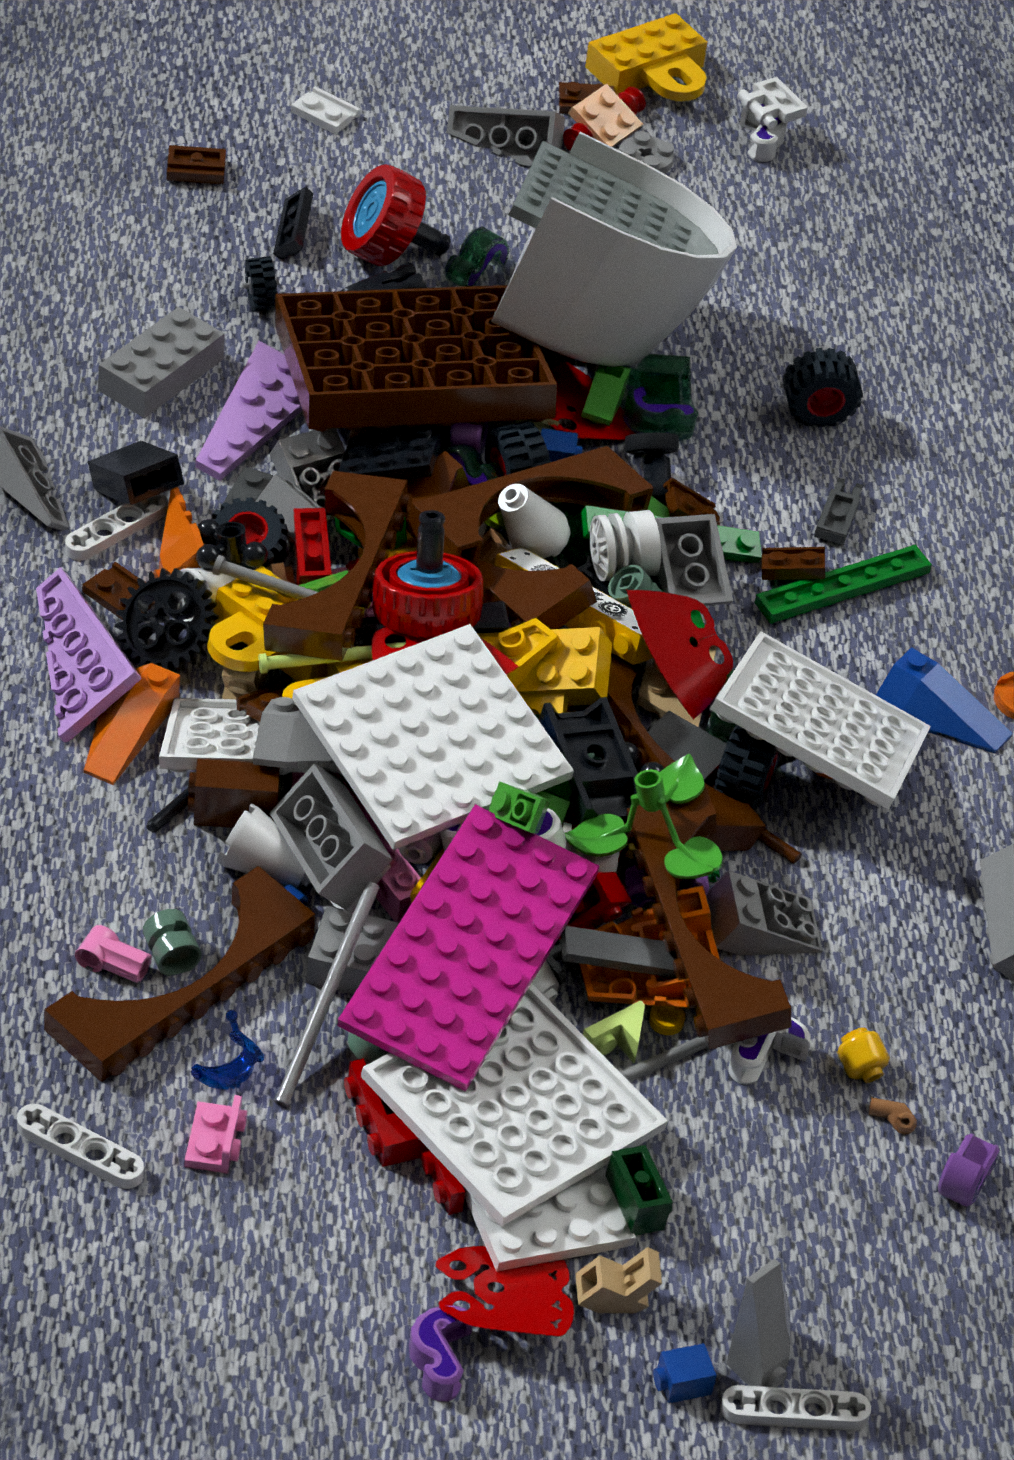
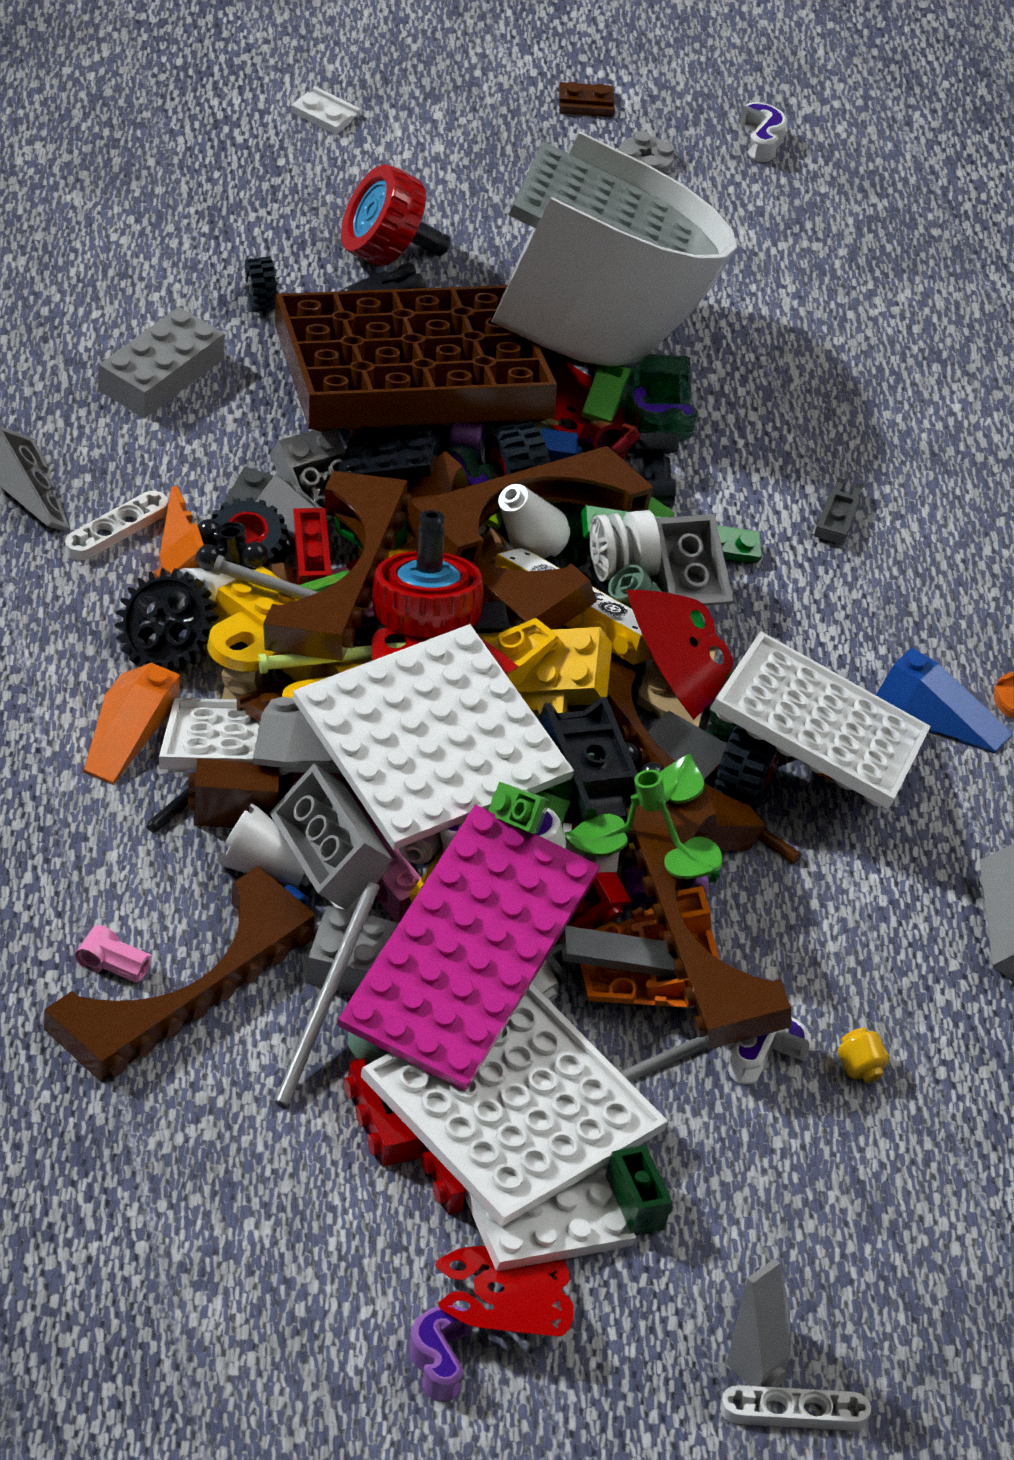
(82, 659): lavender wing -> none
(84, 1142): white beam -> none
(111, 586): reddish brown plate -> none
(136, 472): black brick -> none
(171, 942): sand green wheel -> none
(196, 164): reddish brown plate -> none
(214, 1134): bright pink bracket -> none
(238, 1070): clear blue helmet -> none
(254, 412): lavender wing -> none
(293, 224): black plate -> none
(475, 255): clear green animal -> none
(506, 130): light grey wedge -> none
(602, 434): none -> dark red piece
(606, 116): light nougat plate -> none
(618, 1029): yellowish green slope -> none
(619, 1288): tan brick -> none
(651, 57): yellow brick -> none
(667, 1019): tile -> none
(685, 1373): blue brick -> none
(687, 502): reddish brown plate -> none
(761, 918): light grey slope -> none
(778, 99): white plate -> none
(793, 563): reddish brown plate -> none
(822, 387): black wheel -> none
(843, 584): green plate -> none
(895, 1112): medium nougat arm -> none
(968, 1170): medium lavender animal -> none

